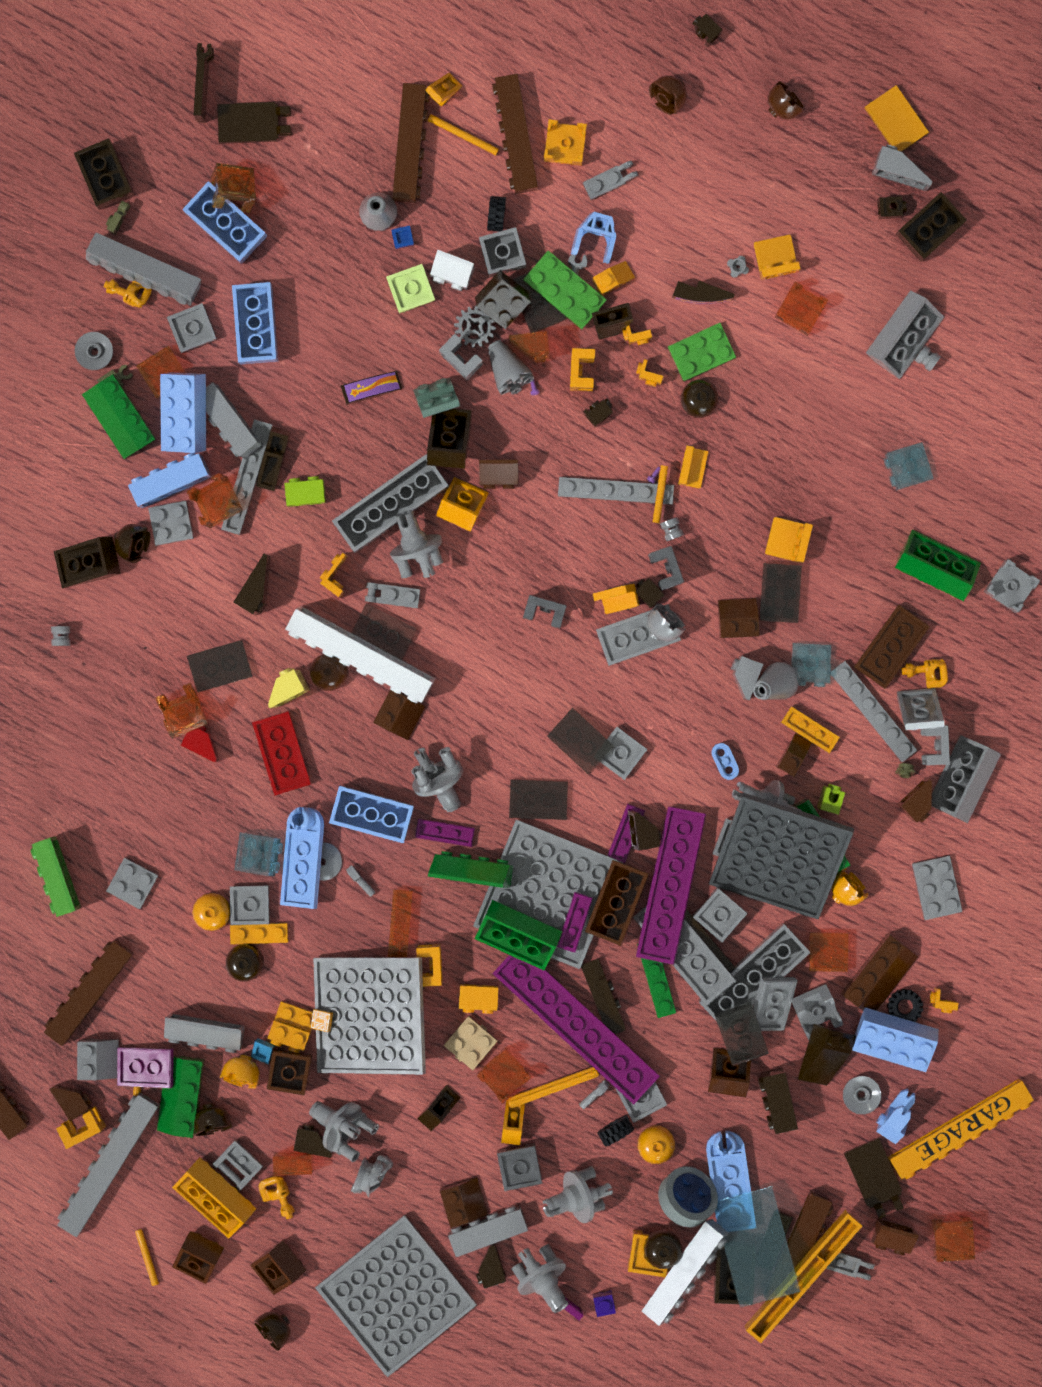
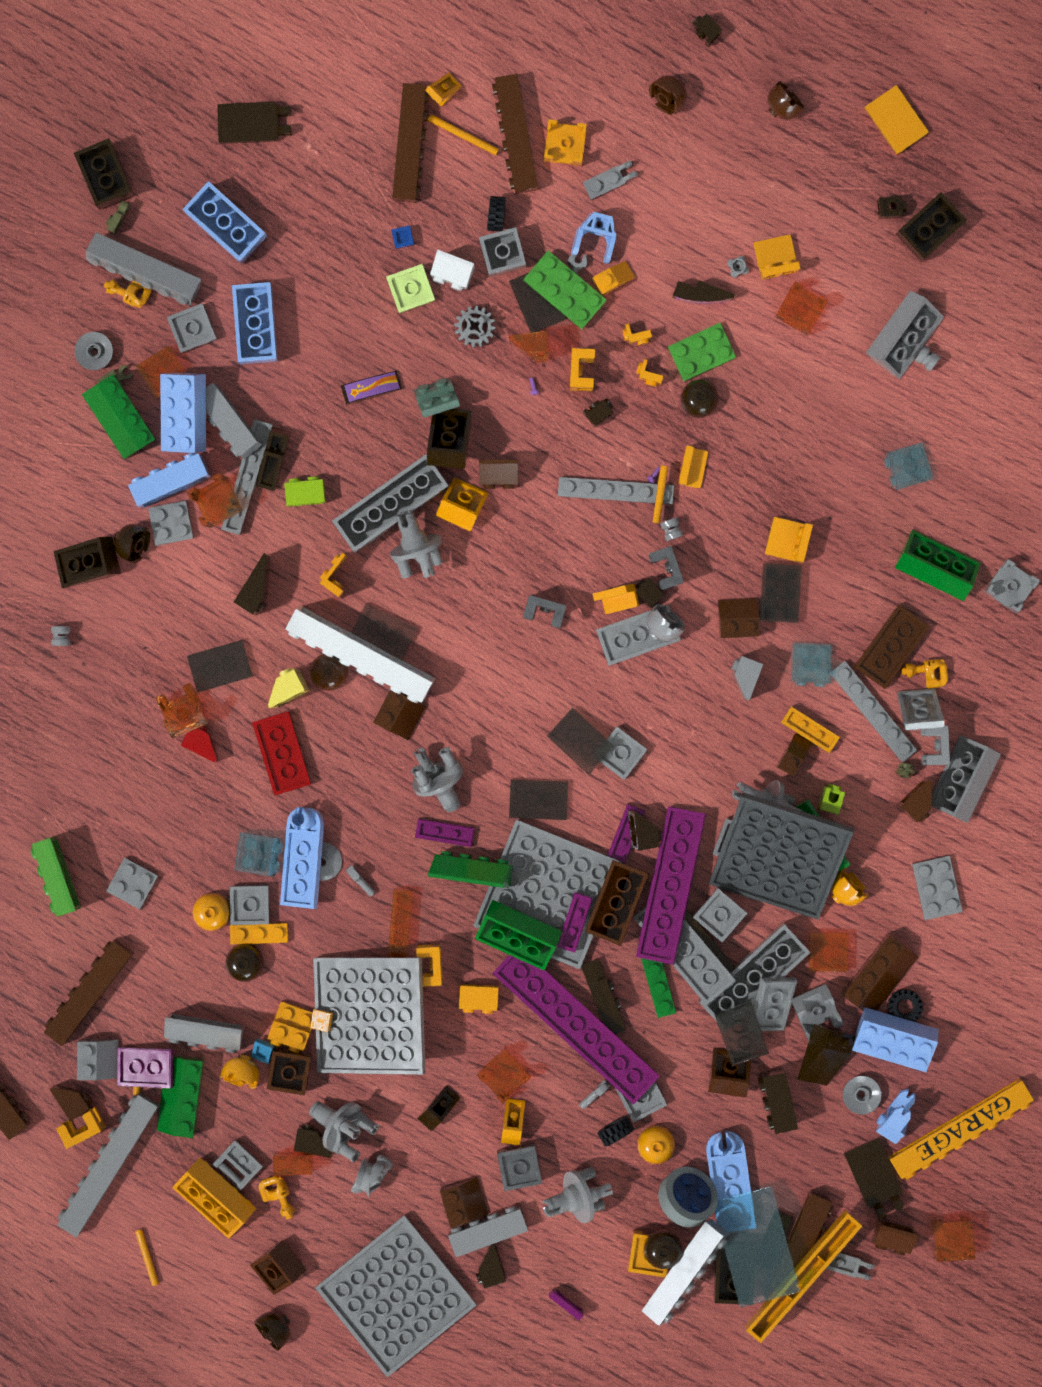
(198, 1257): reddish brown slope -> none
(201, 83): dark brown tile -> none
(211, 1120): dark brown cylinder -> none
(233, 184): clear orange panel -> none
(371, 814): light blue brick -> none
(379, 218): light grey cone -> none
(393, 595): light grey plate -> none
(456, 361): light grey panel -> none
(470, 1043): tan plate -> none
(502, 299): brick -> none
(508, 369): light grey cone -> none
(541, 1278): light grey piece -> none
(553, 1087): light orange axle -> none
(604, 1303): dark purple brick -> none
(612, 320): dark brown slope -> none
(725, 761): light blue plate -> none
(777, 682): light grey cone -> none
(898, 168): light grey slope -> none
(945, 1005): light orange bracket -> none

